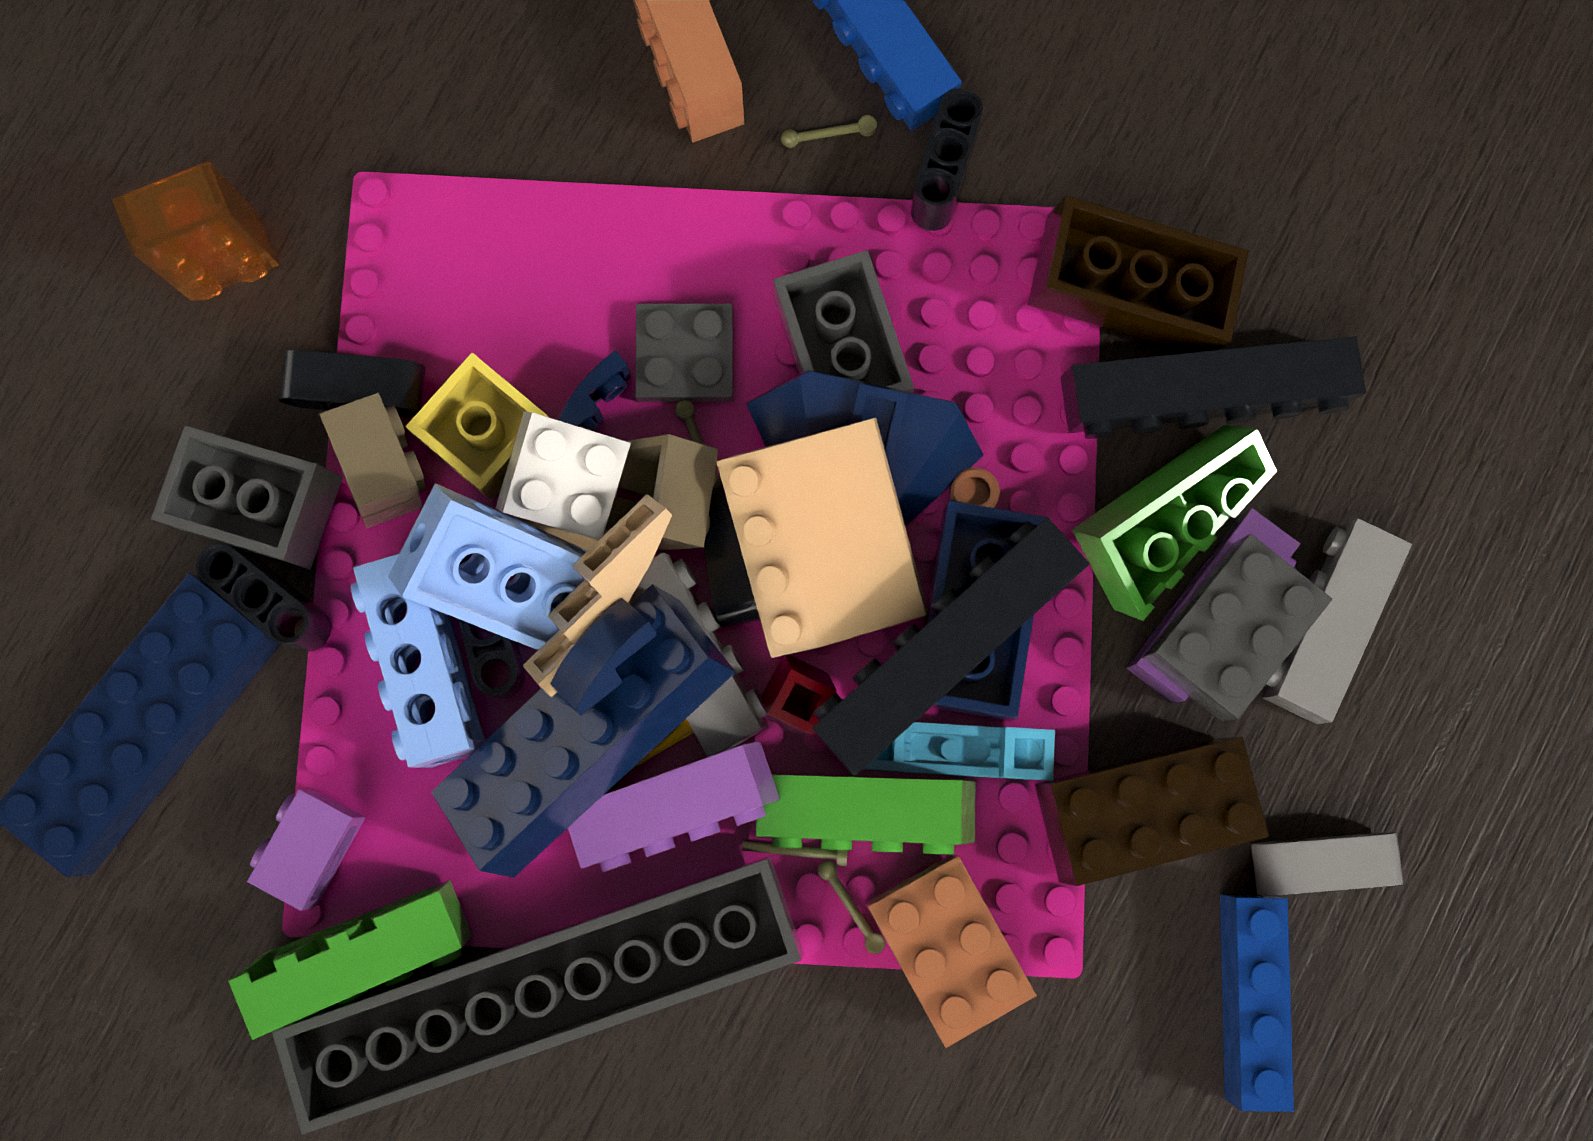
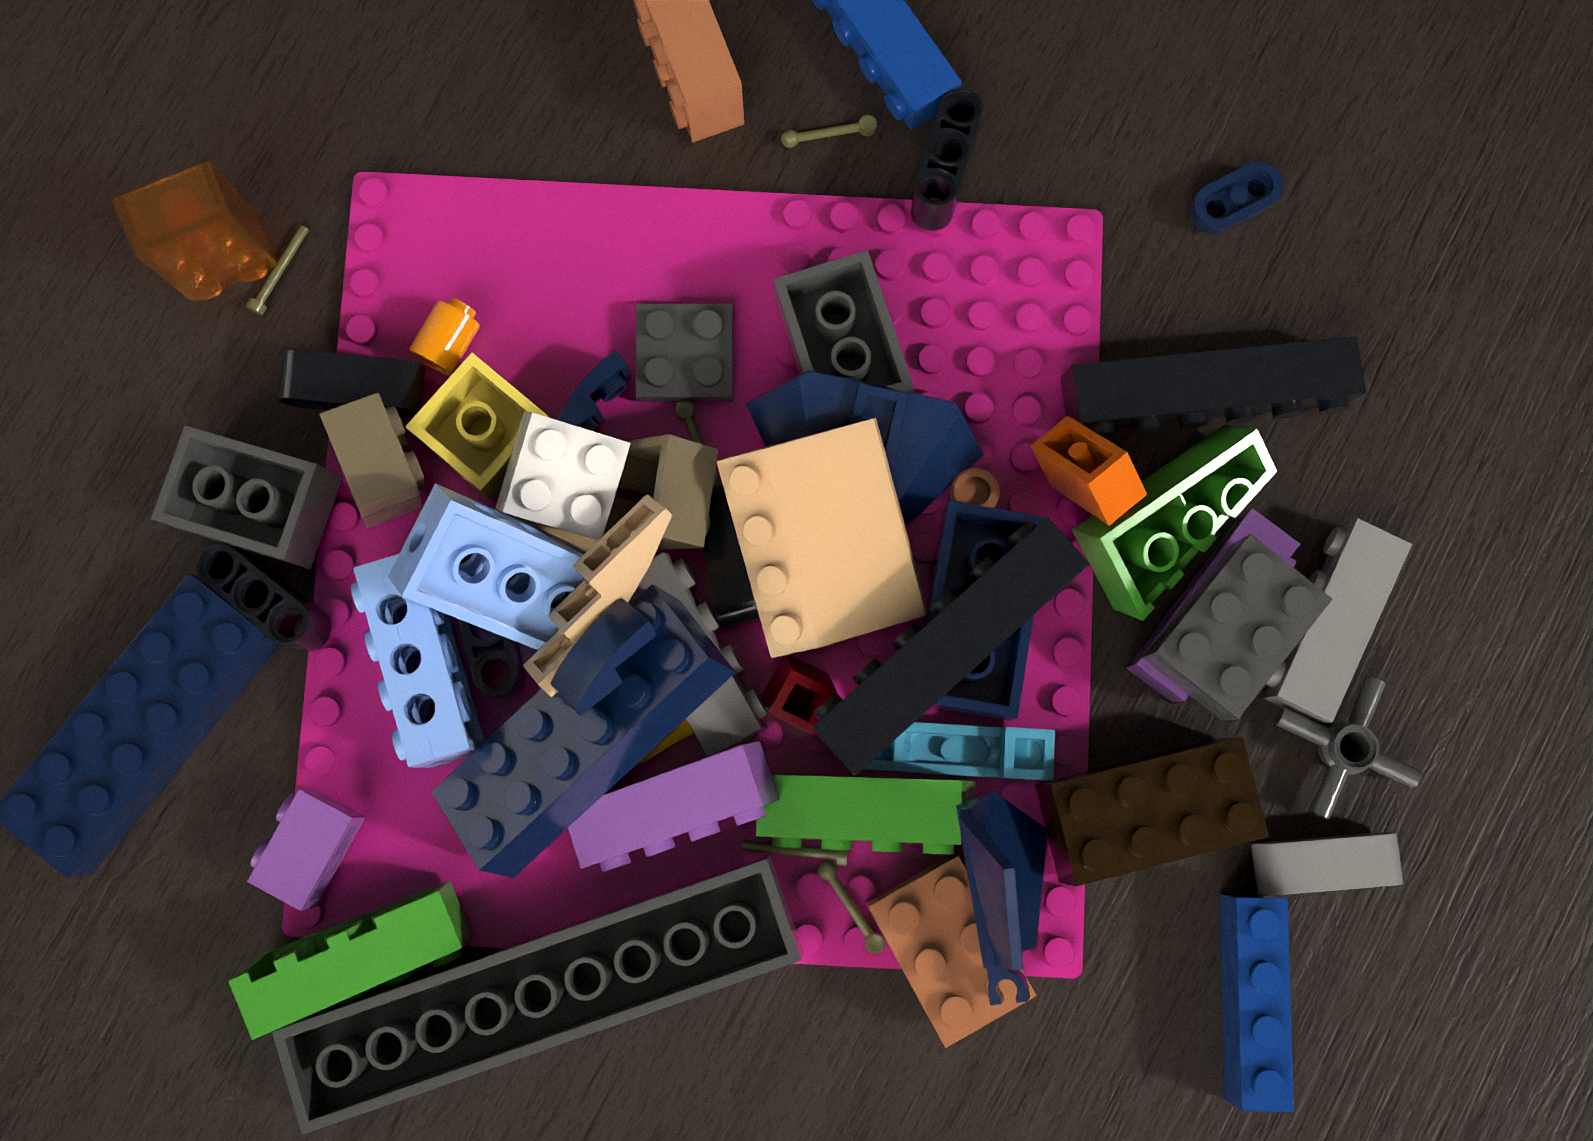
(257, 305): none -> olive piece
(445, 336): none -> light orange brick
(1005, 878): none -> dark blue panel
(1089, 470): none -> orange brick
(1138, 277): dark brown brick -> none
(1233, 199): none -> dark blue plate
(1366, 743): none -> dark grey bar

